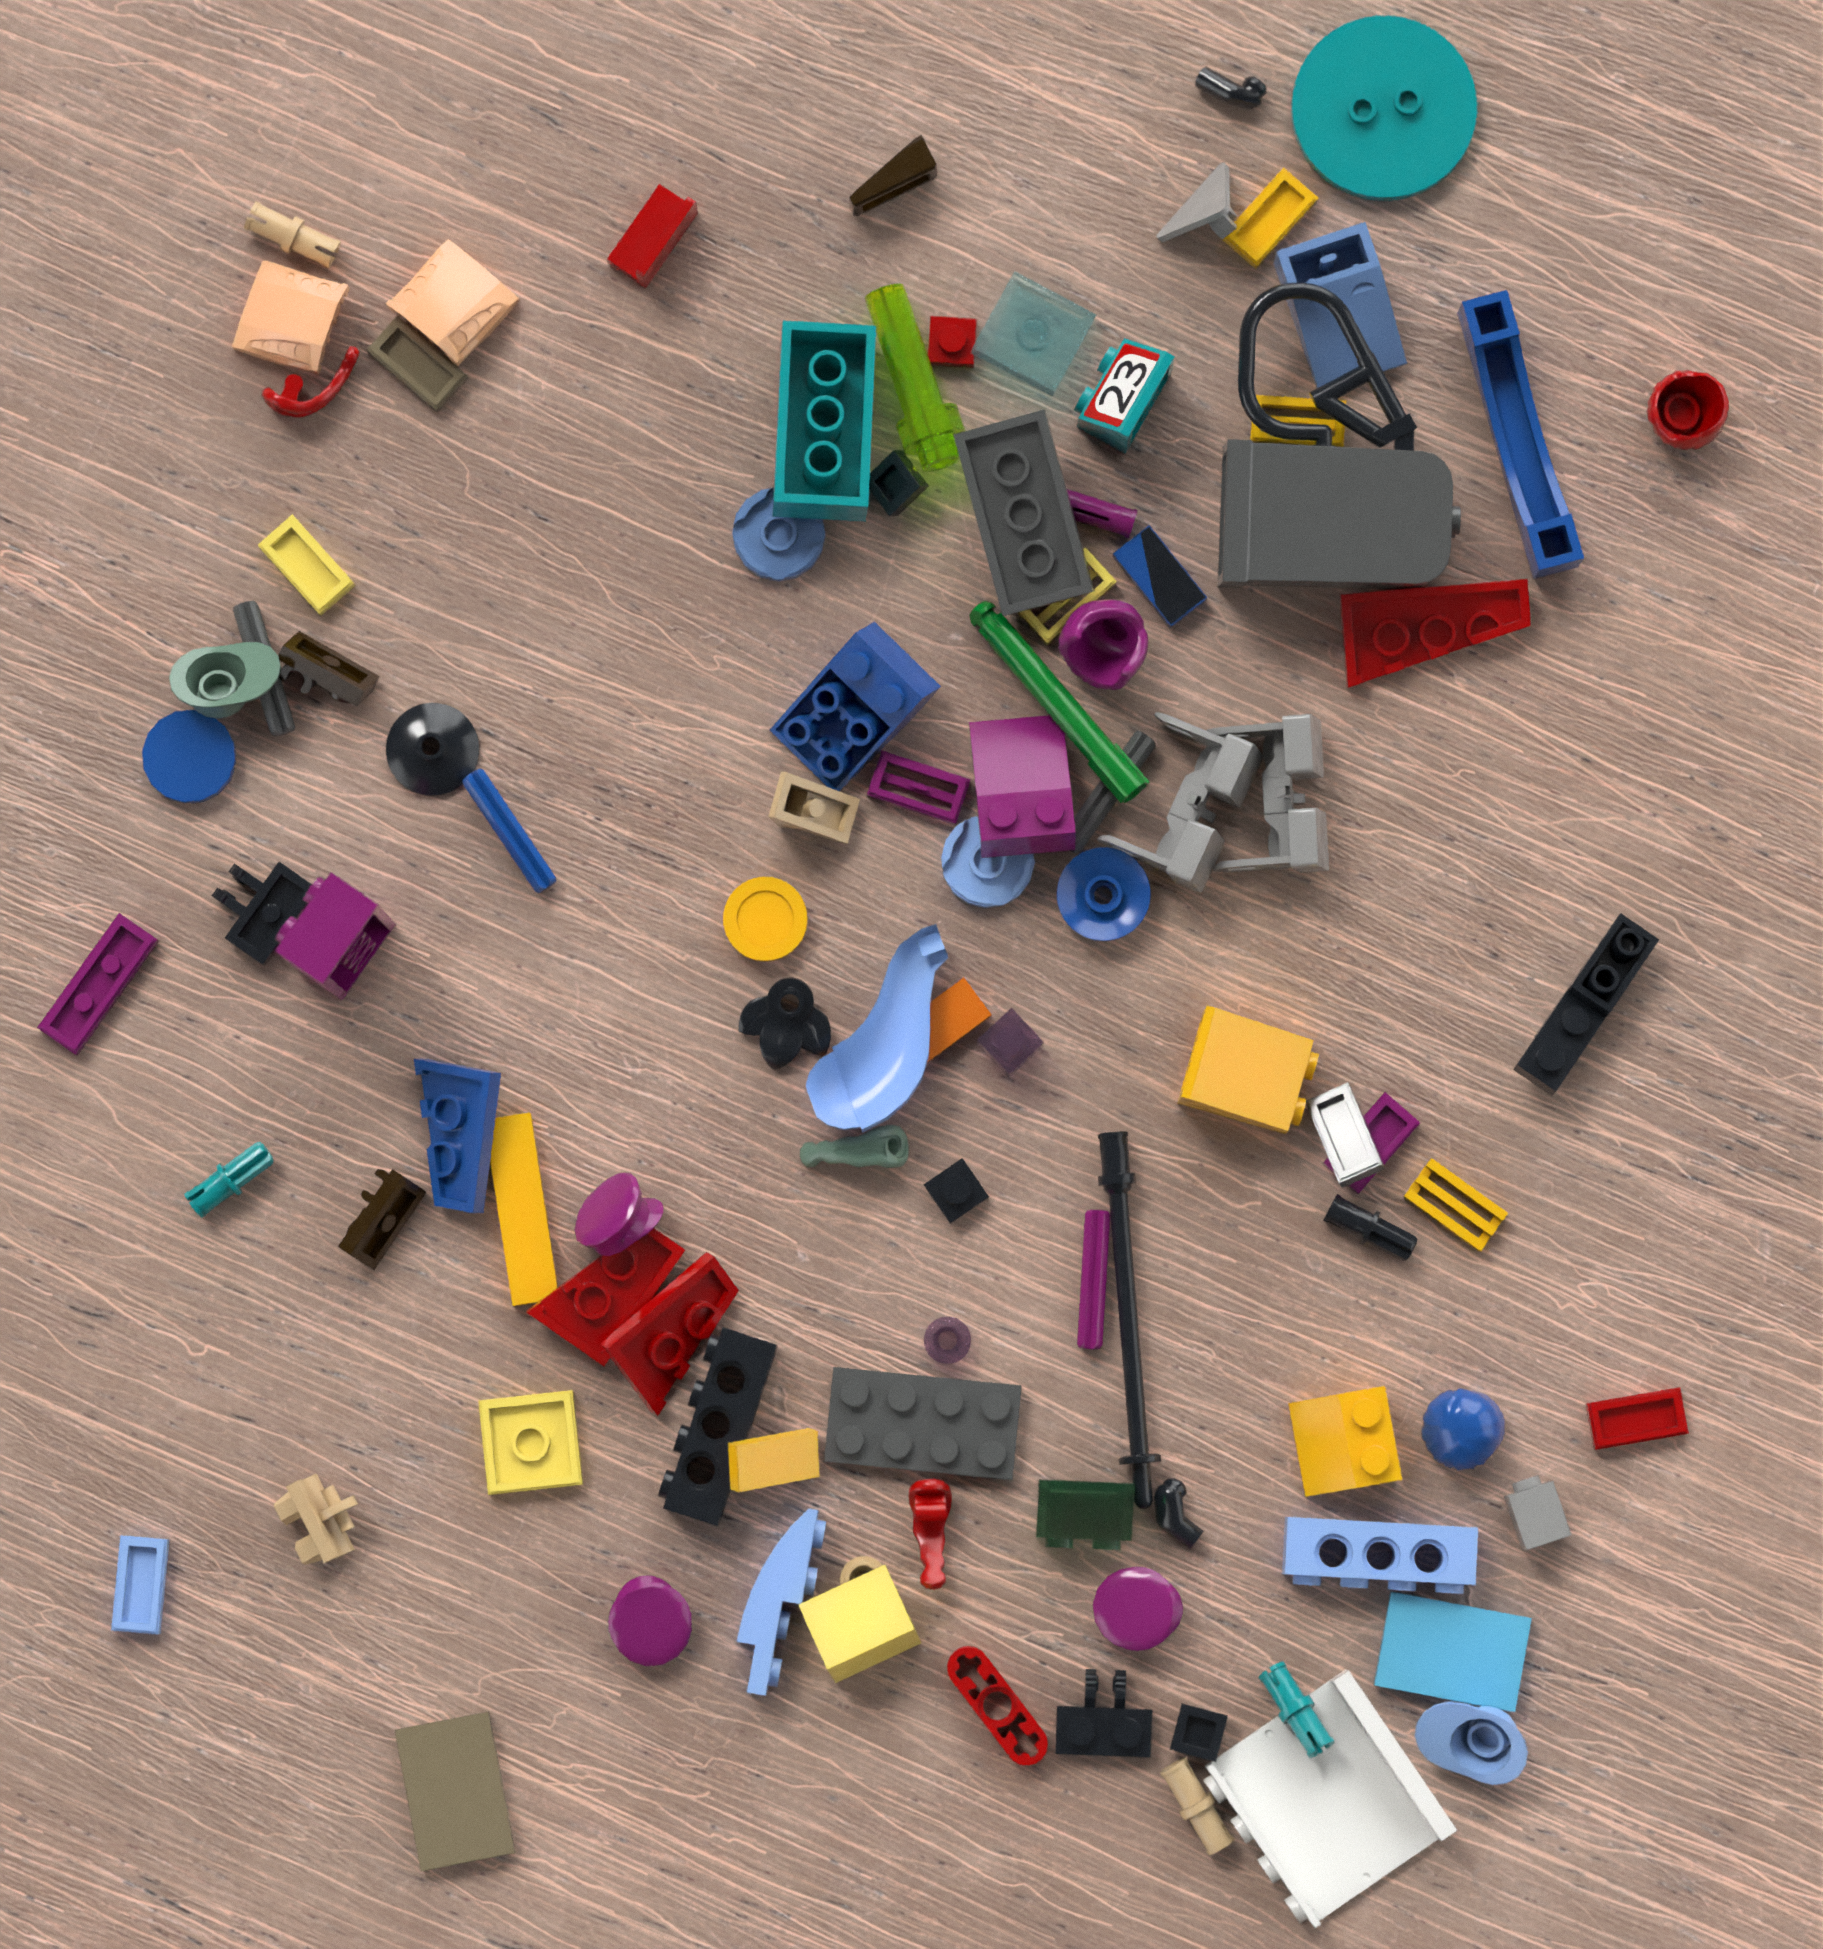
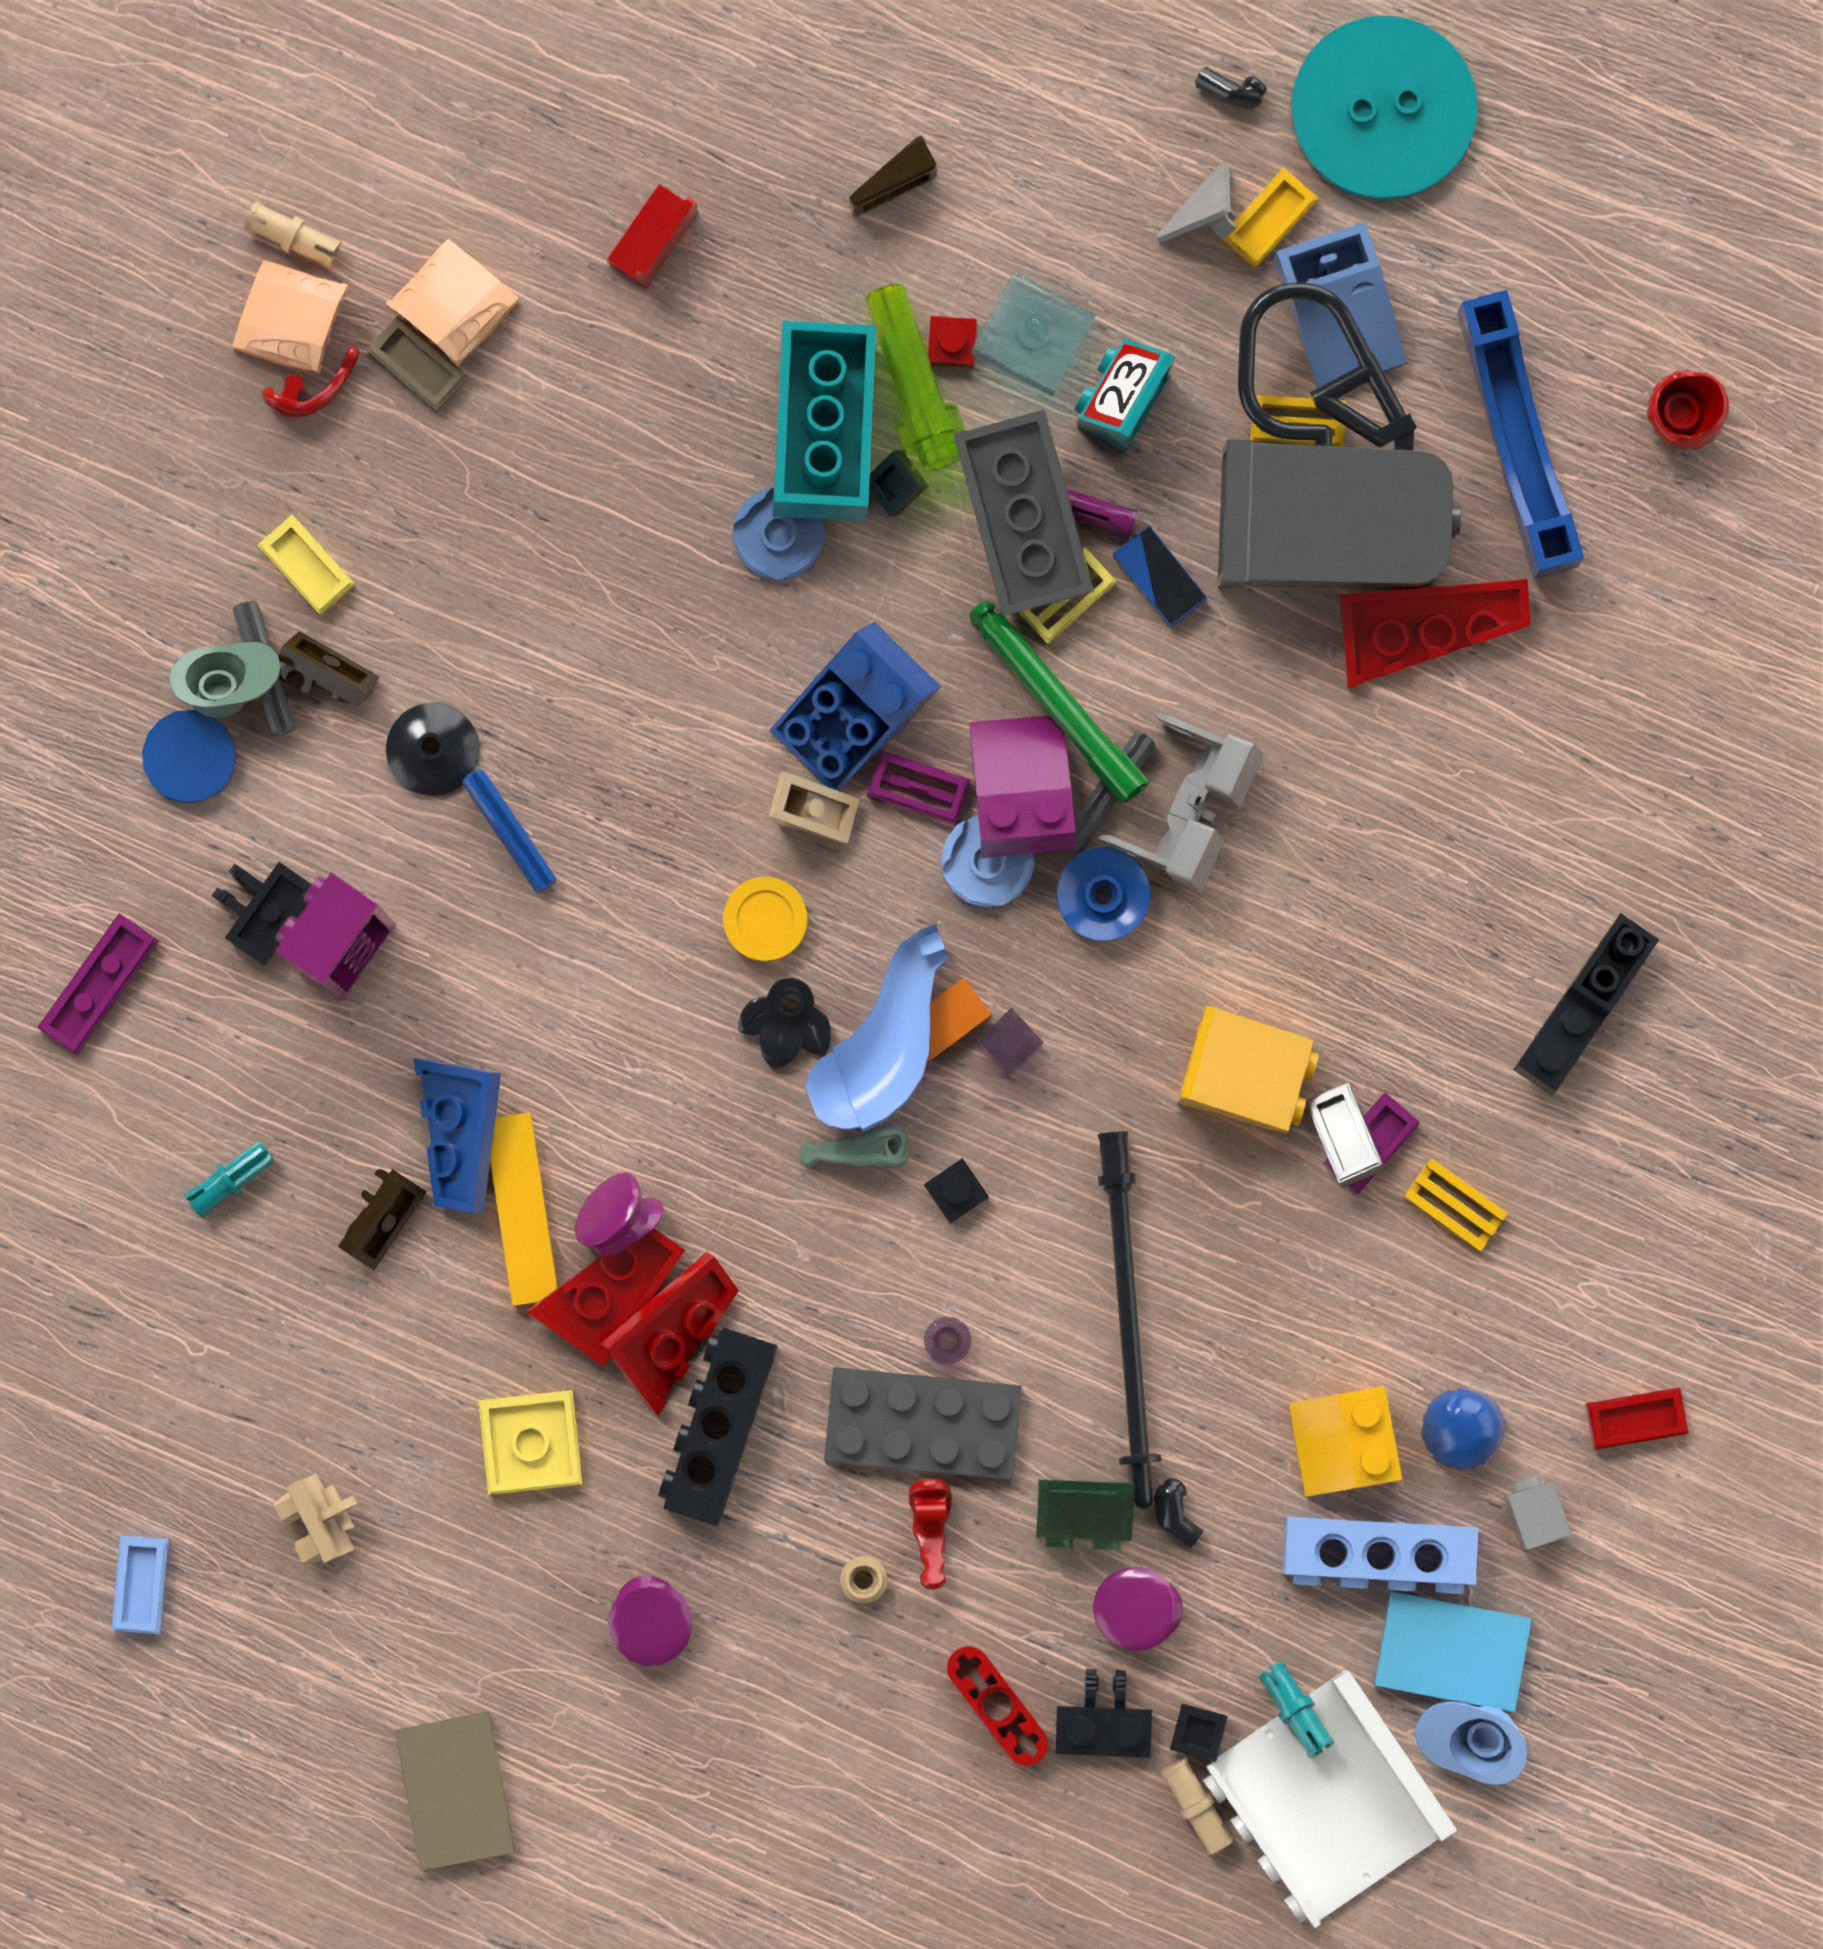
(773, 1460): yellow tile -> none
(781, 1579): light blue slope -> none
(859, 1624): light yellow slope -> none
(1093, 1279): magenta axle -> none
(1104, 643): magenta piece -> none
(1296, 835): light grey piece -> none
(1371, 1228): black axle -> none

